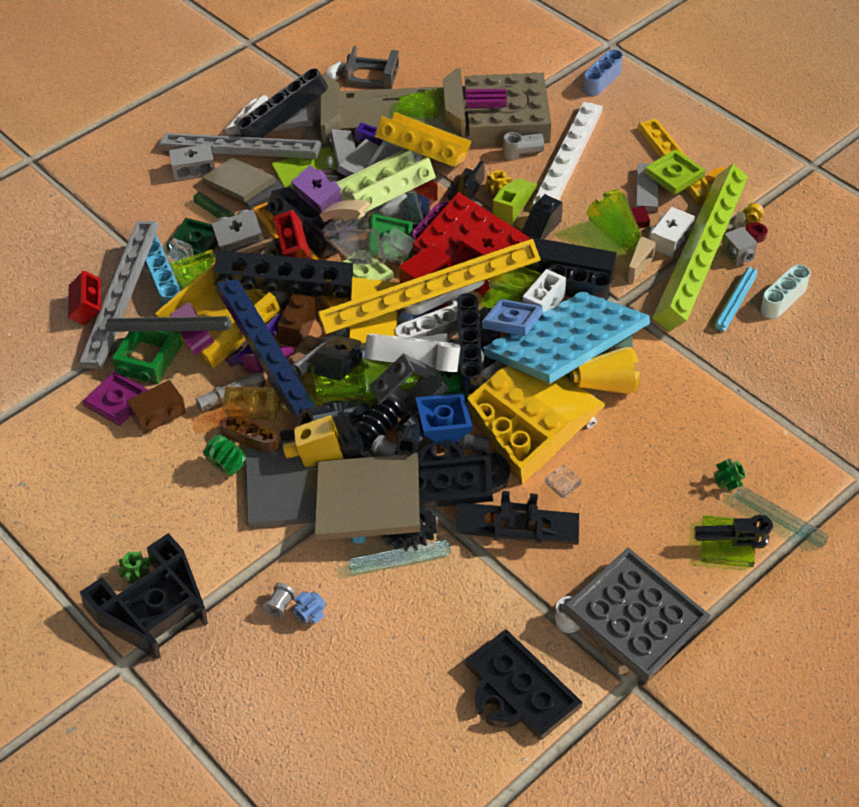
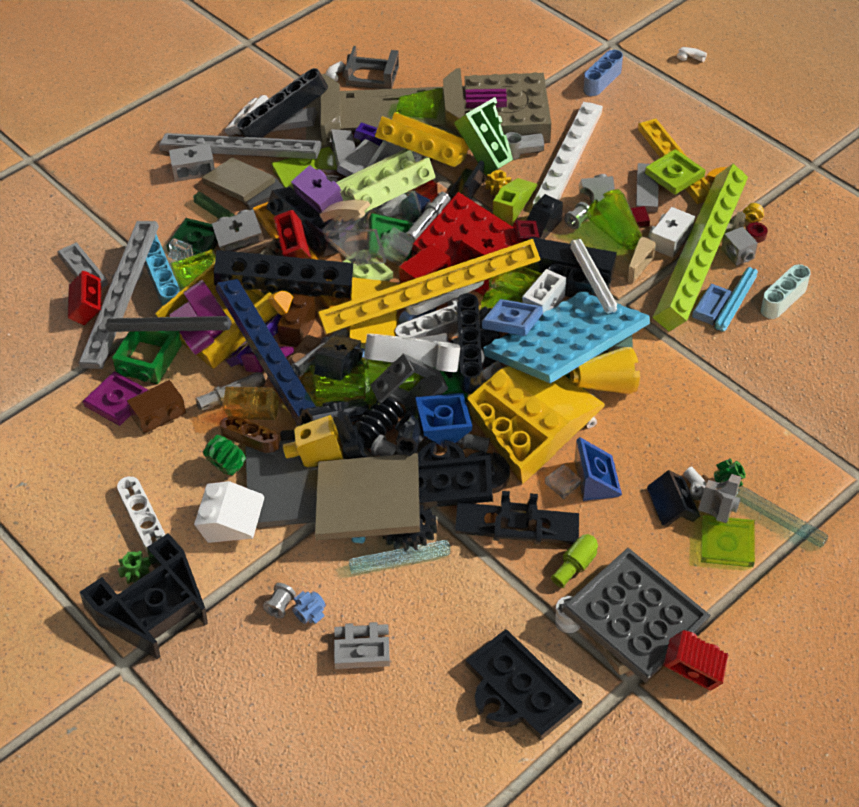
(78, 261): none -> light grey tile
(140, 516): none -> white beam
(204, 303): none -> magenta beam
(228, 512): none -> white slope
(281, 301): none -> light orange tile
(361, 651): none -> light grey plate
(431, 211): none -> light grey pin
(485, 137): none -> bright green wedge
(525, 230): none -> dark red tile
(576, 559): none -> lime arm
(577, 215): none -> light grey bush
(593, 276): none -> white axle
(596, 186): none -> light grey brick
(596, 472): none -> blue slope
(672, 498): none -> black panel
(685, 52): none -> white arm
(696, 660): none -> red brick
(697, 483): none -> white arm
(711, 304): none -> medium blue tile
(721, 498): none -> light grey brick
(741, 532): black connector -> none

